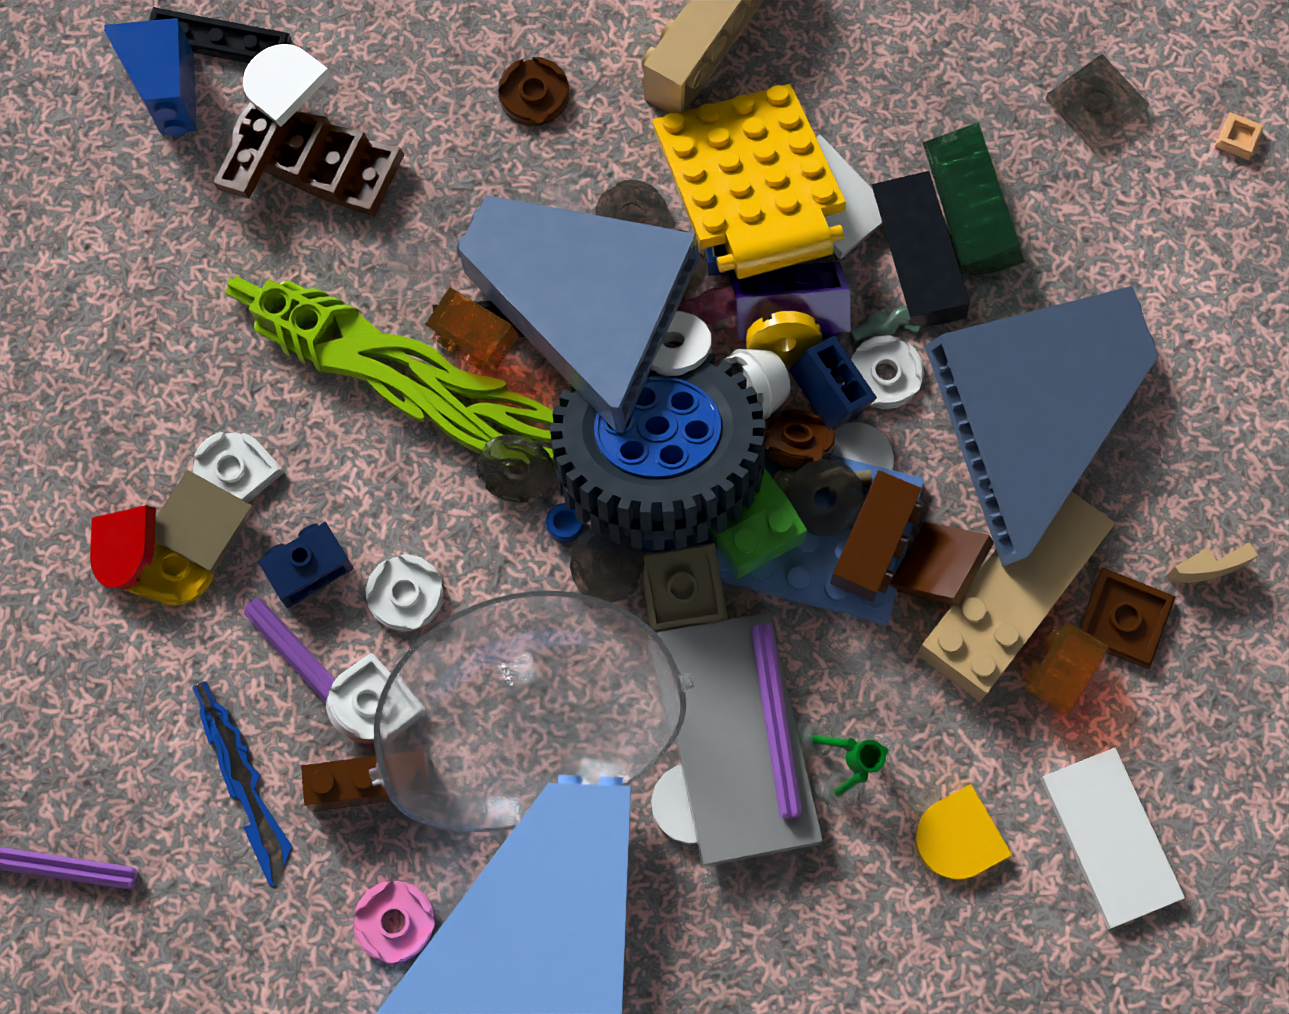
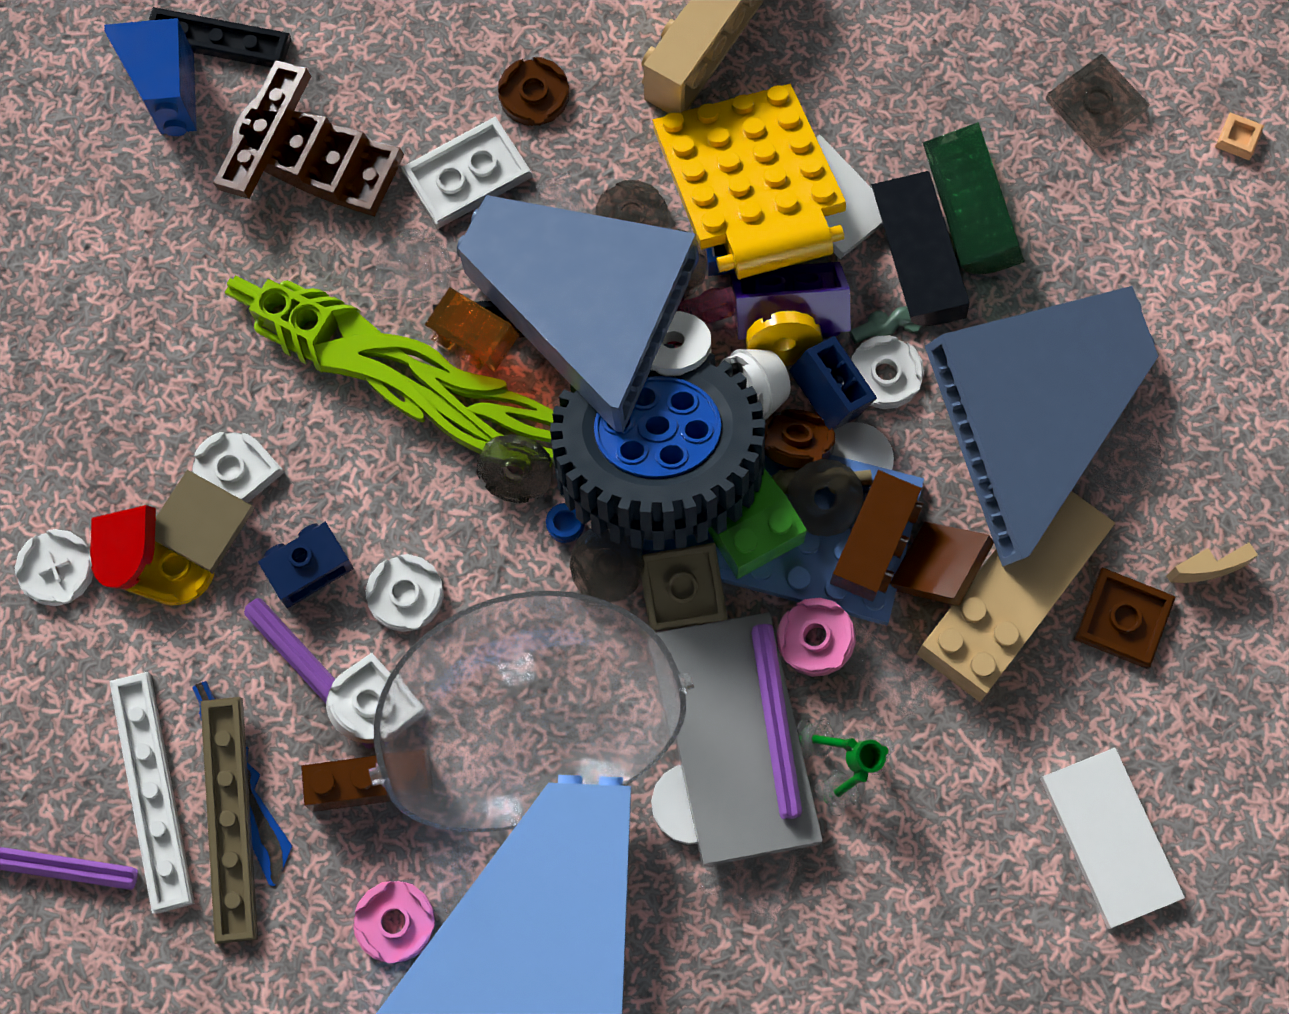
(54, 567): none -> white tile
(151, 793): none -> white tile
(229, 820): none -> dark tan tile
(282, 80): white tile -> none
(465, 171): none -> white tile
(819, 659): none -> bright pink tile
(959, 837): yellow tile -> none
(1065, 669): clear orange brick -> none

